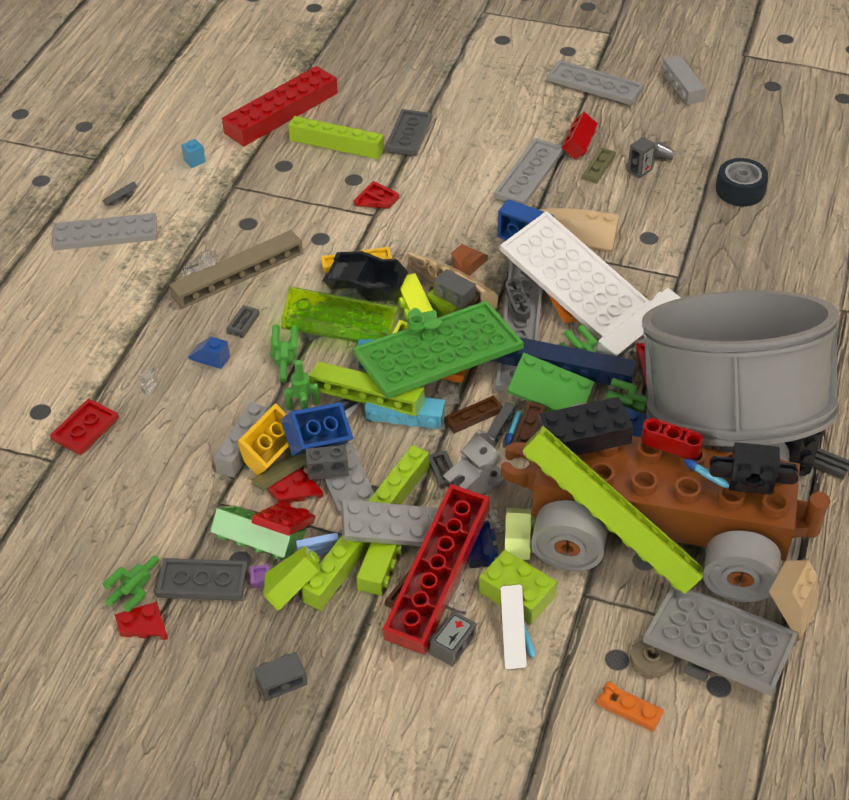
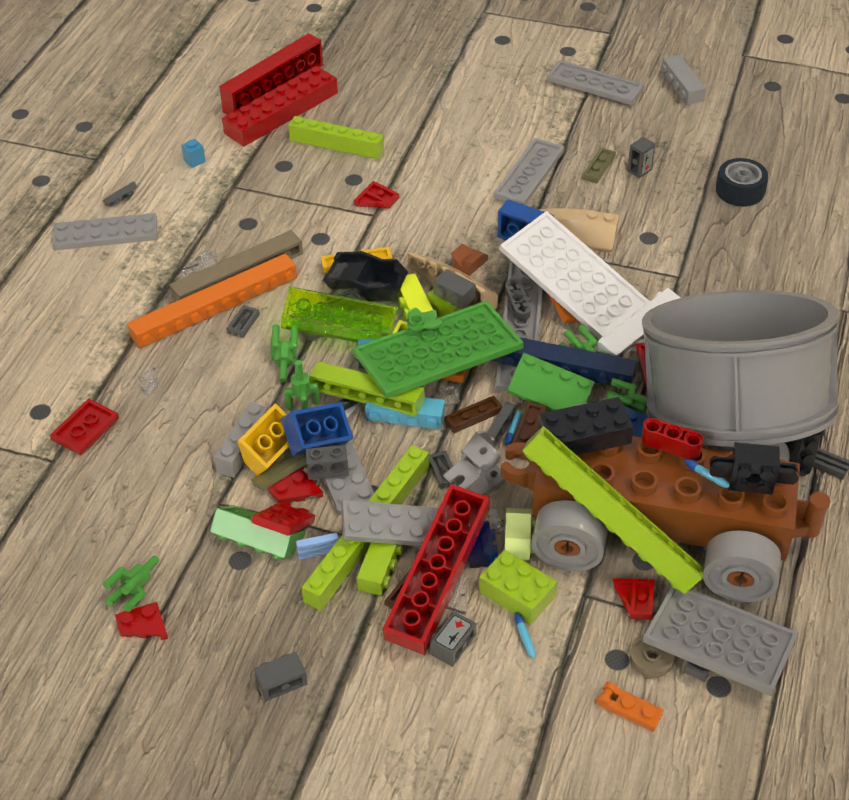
(202, 579): dark grey plate -> none
(211, 300): none -> orange brick
(211, 352): blue slope -> none
(257, 575): medium lavender tile -> none
(271, 72): none -> red brick
(290, 576): lime slope -> none
(409, 132): dark grey plate -> none
(513, 627): white sticker -> none
(579, 135): red brick -> none
(636, 596): none -> red wing
(663, 151): flat silver cone -> none
(796, 594): tan slope -> none

